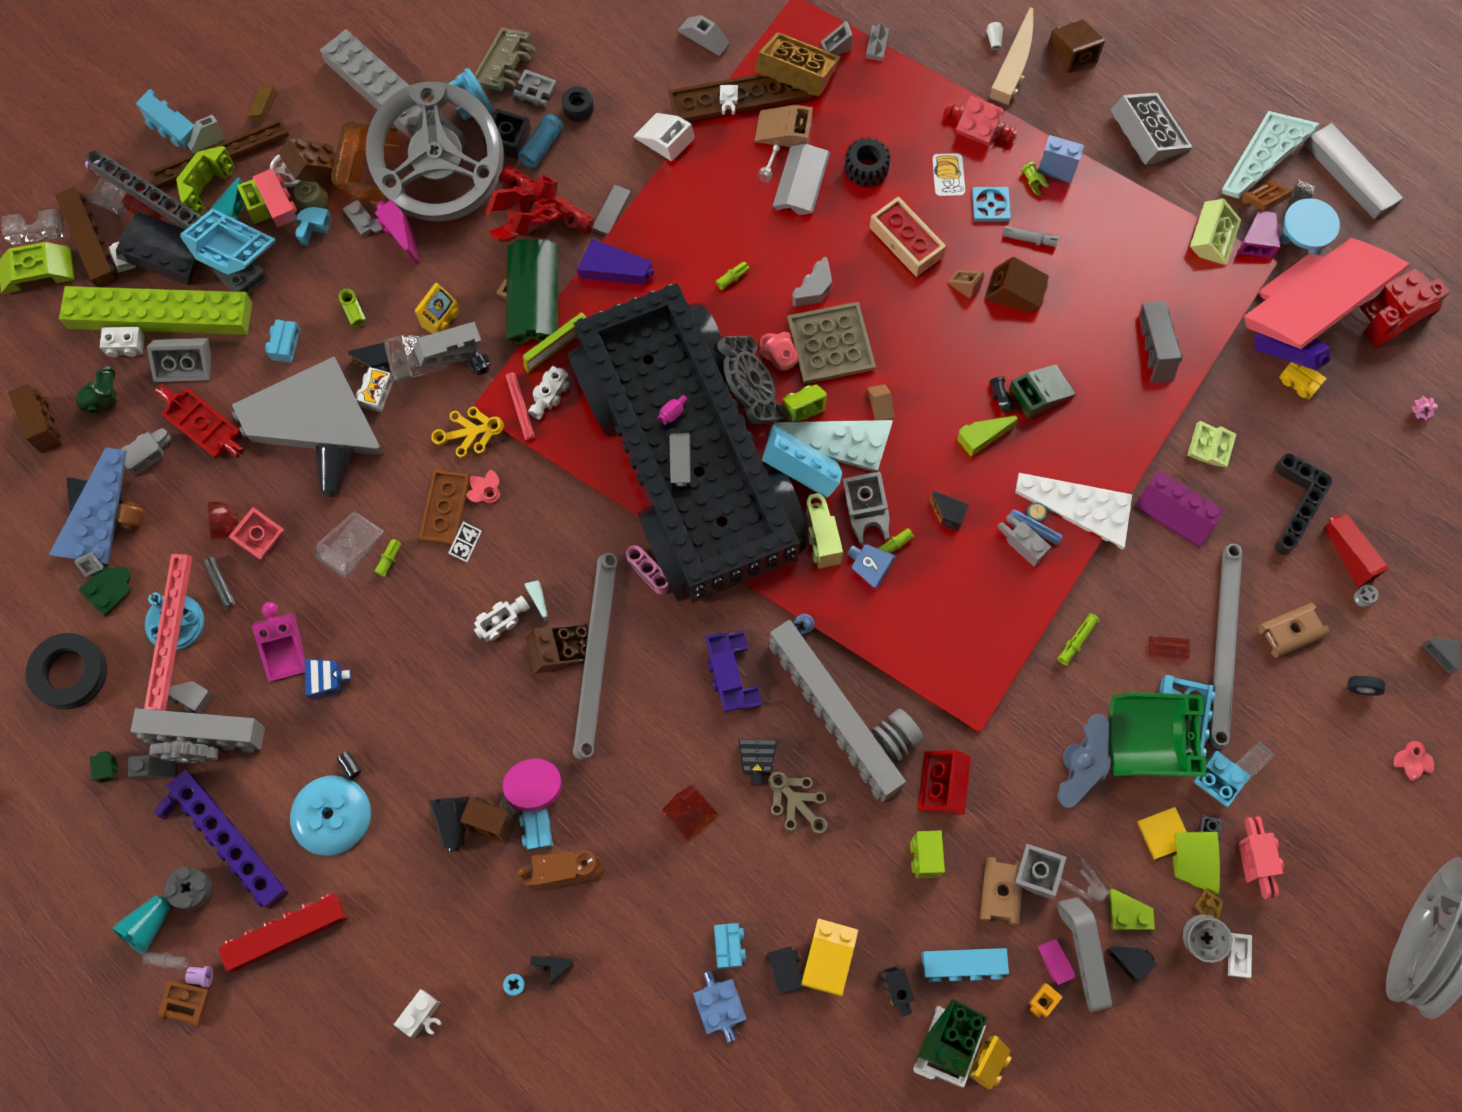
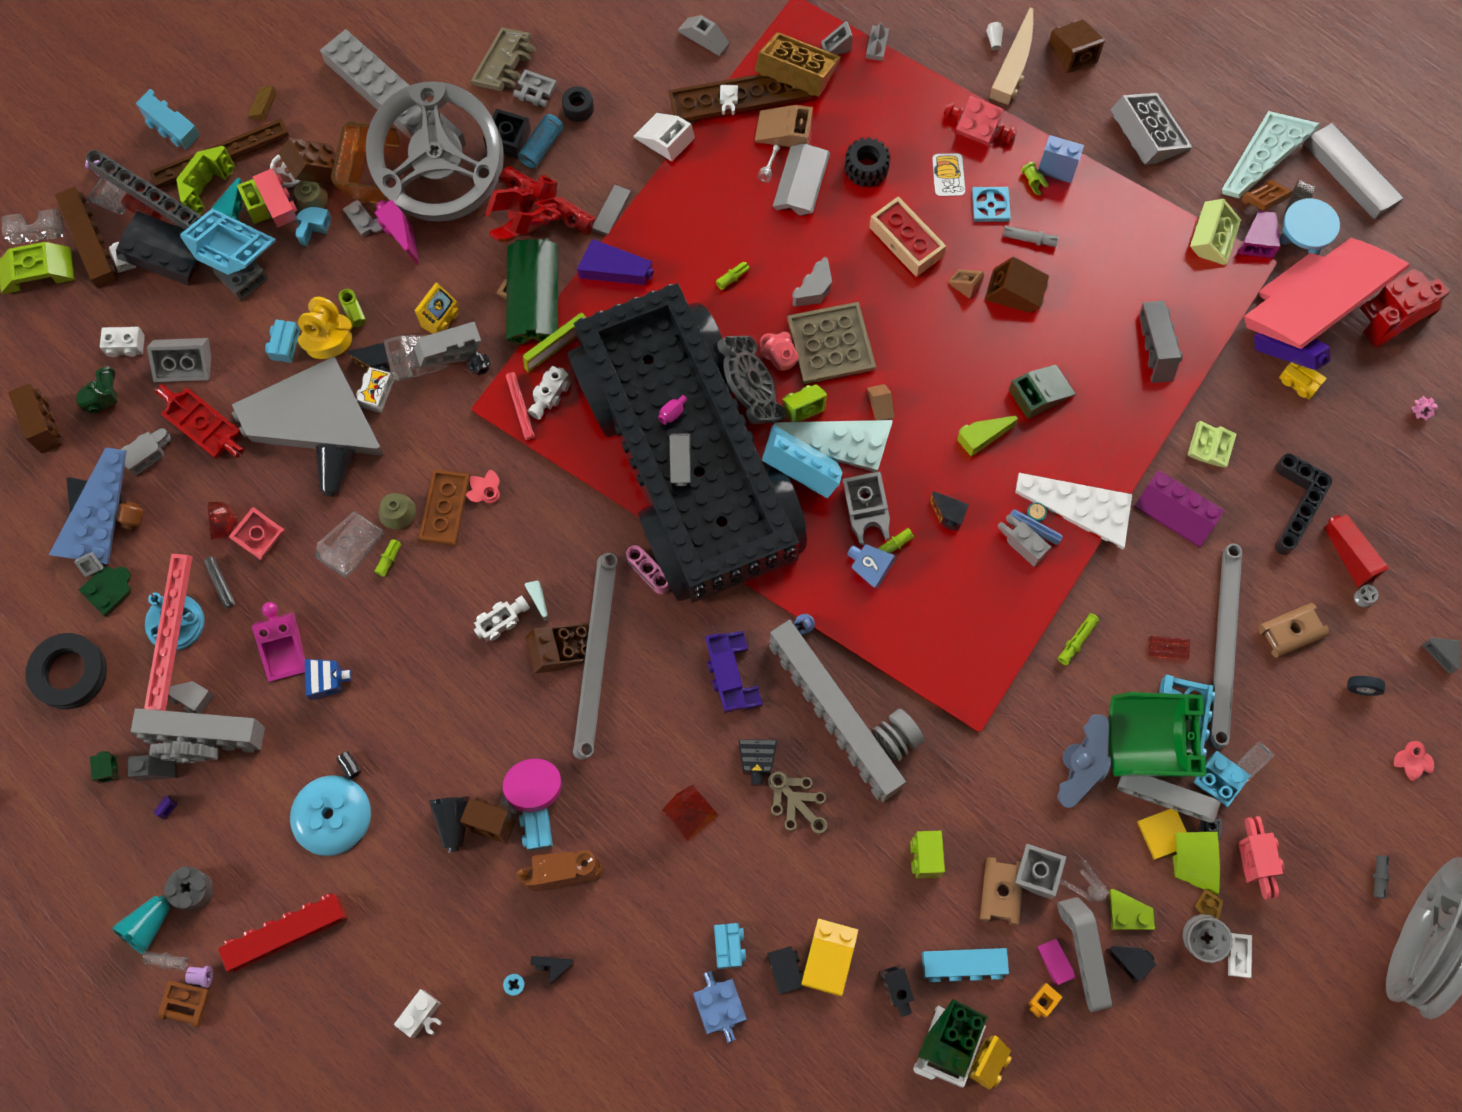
(156, 310): lime brick -> none
(205, 134): light grey slope -> none
(274, 889): dark purple brick -> none
(324, 330): none -> yellow piece
(396, 511): none -> olive cone
(465, 542): white sticker -> none
(468, 82): medium azure piece -> none
(470, 431): yellow plant -> none
(823, 534): yellowish green brick -> none
(944, 782): red slope -> none
(999, 393): black connector -> none
(1170, 796): none -> light grey beam
(1381, 877): none -> dark grey pin

